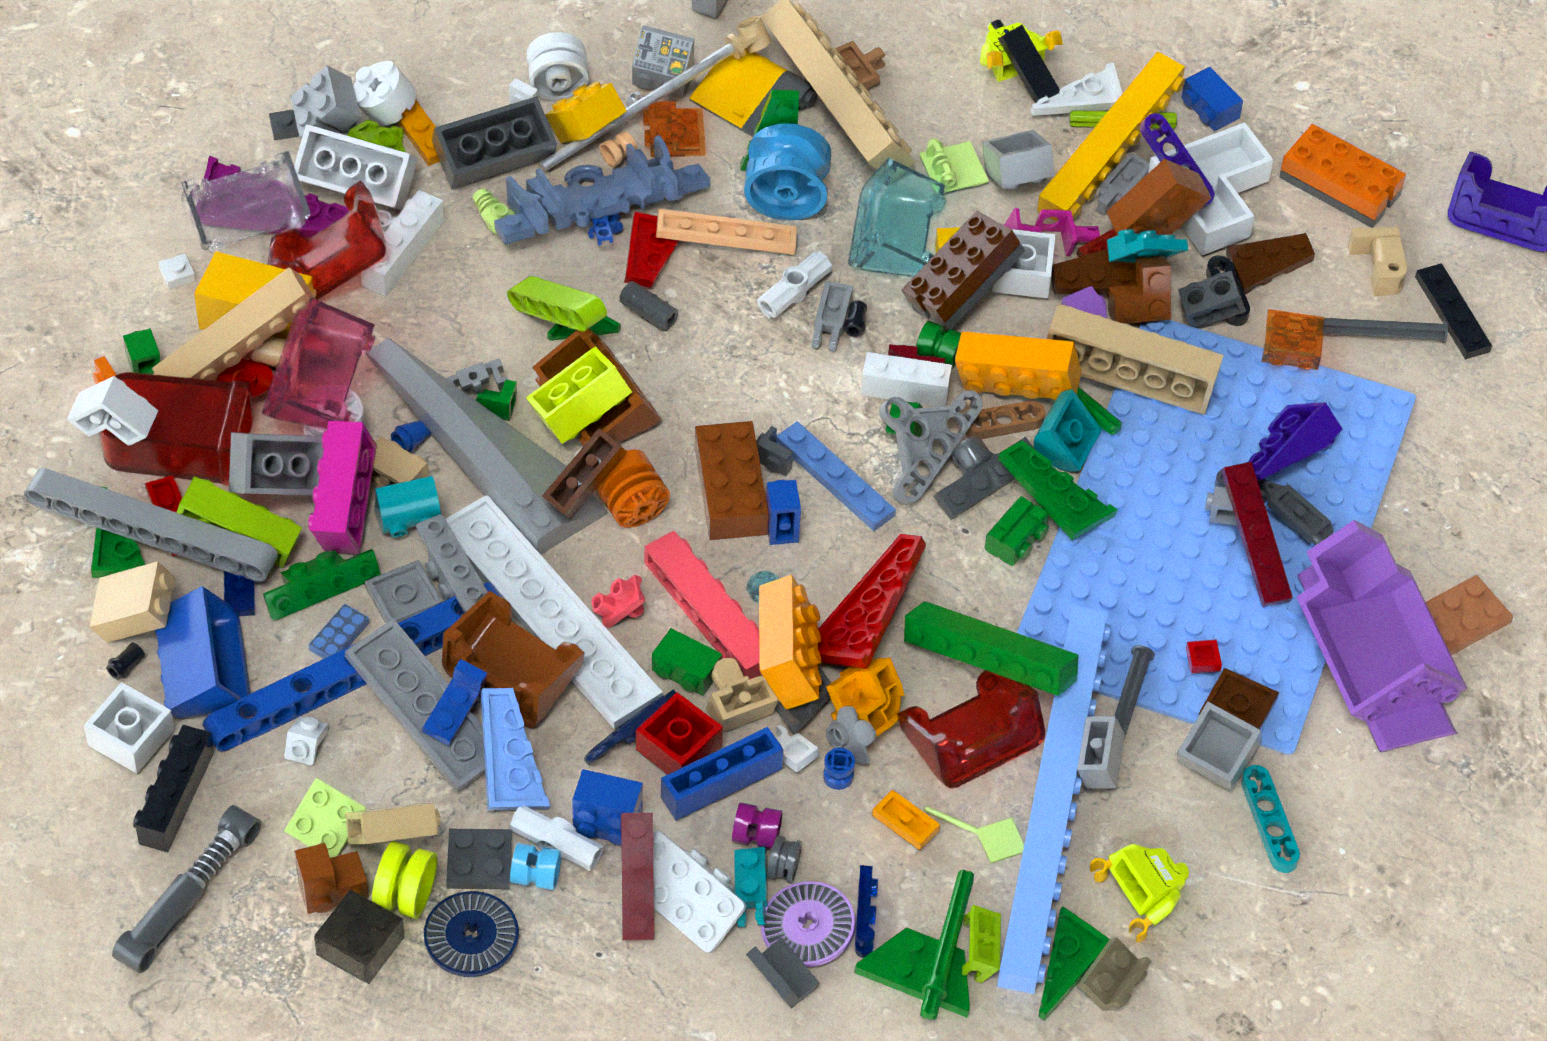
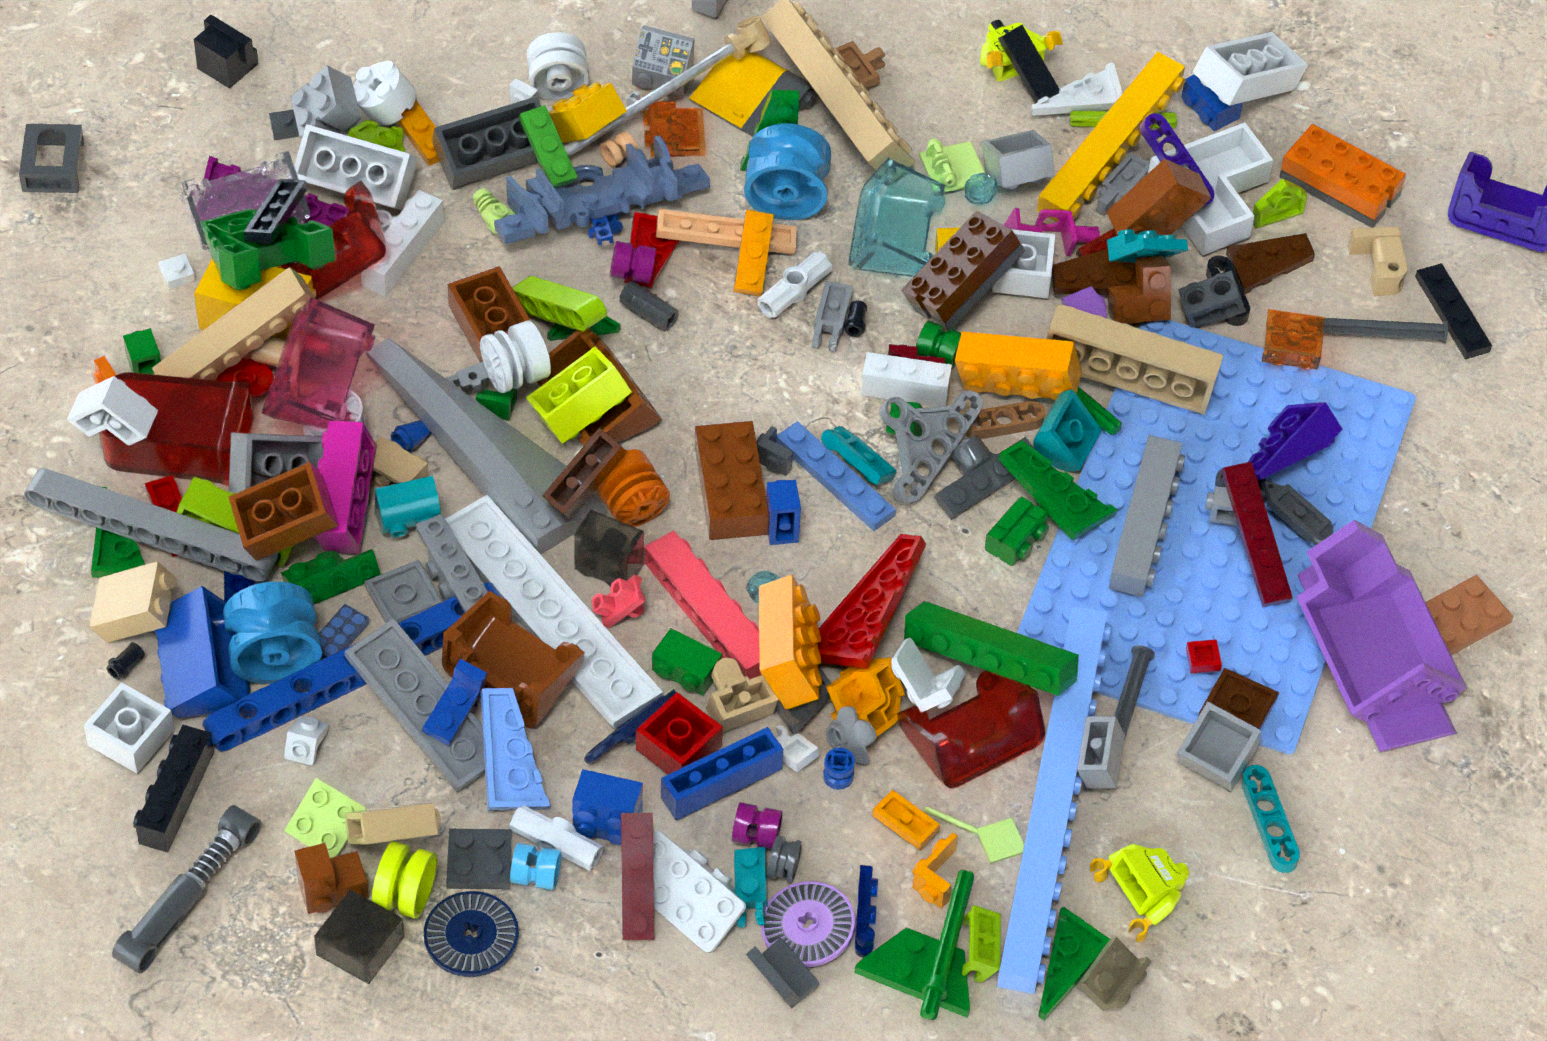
(51, 178): none -> dark grey panel
(224, 52): none -> black plate
(242, 261): none -> green wedge
(272, 631): none -> dark azure piece
(275, 211): none -> black plate
(283, 511): none -> dark orange brick
(484, 305): none -> dark orange brick
(515, 356): none -> white wheel
(548, 146): none -> bright green plate
(608, 548): none -> clear smoke brick
(632, 262): none -> magenta wheel
(753, 253): none -> light orange plate
(858, 455): none -> teal hinge
(922, 686): none -> white bracket
(926, 881): none -> light orange bracket
(978, 182): none -> clear light blue plate
(1146, 515): none -> light grey brick
(1250, 68): none -> white brick
(1279, 203): none -> lime plate

